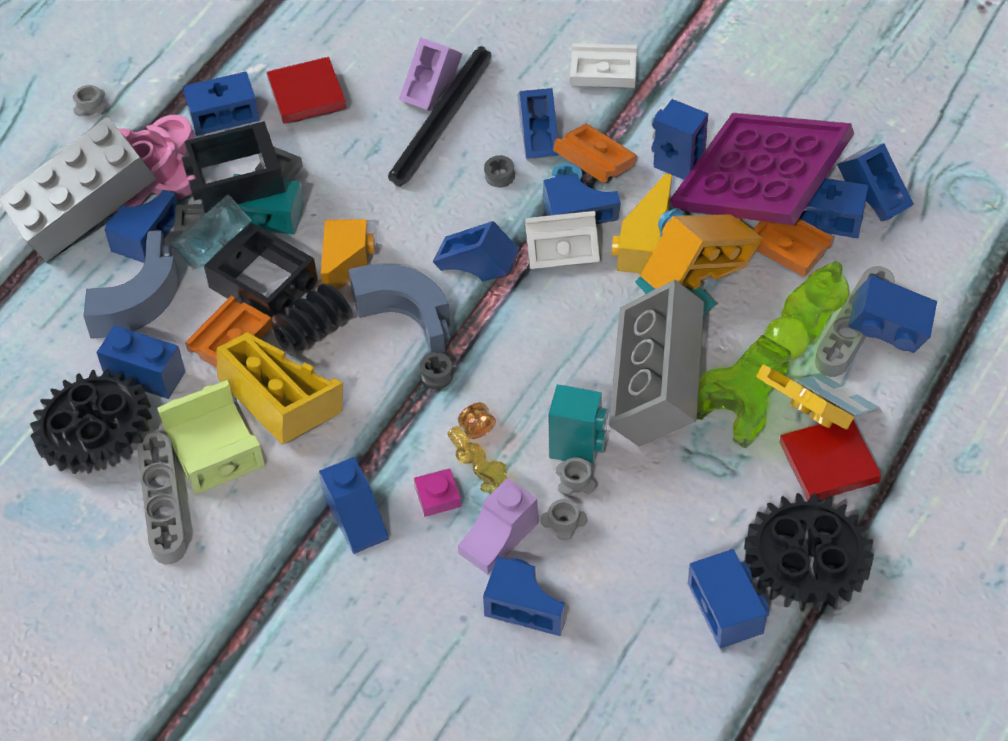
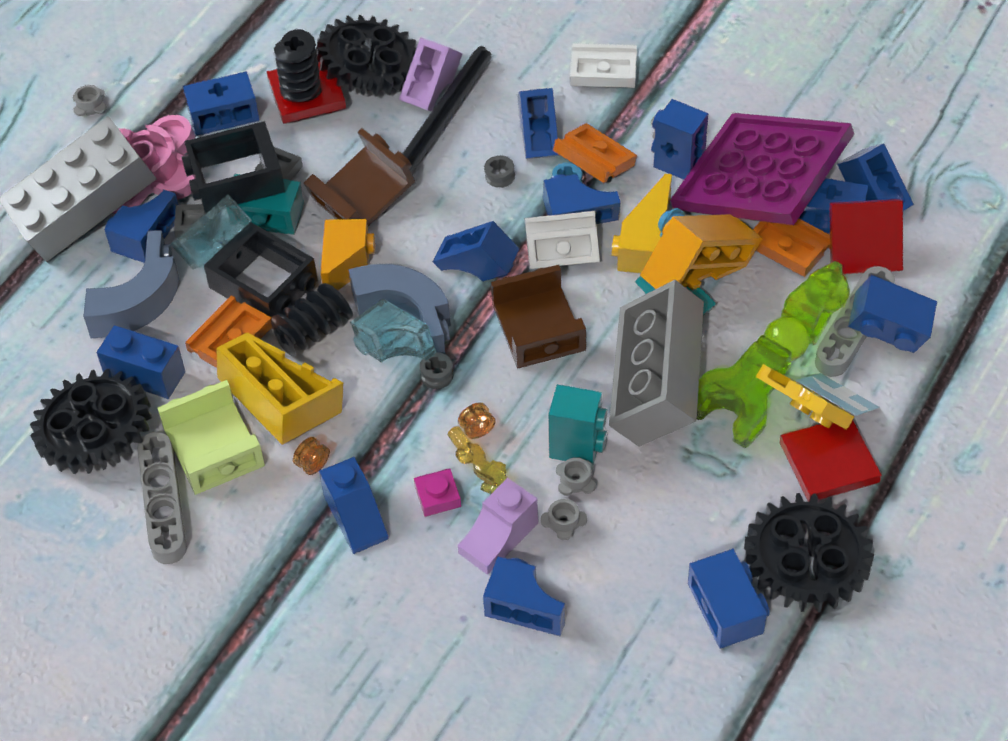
(297, 66): none -> black piece
(311, 455): none -> clear orange bush
(347, 58): none -> black gear
(365, 183): none -> reddish brown panel
(391, 332): none -> clear light blue arch
(537, 317): none -> reddish brown panel
(867, 235): none -> red tile

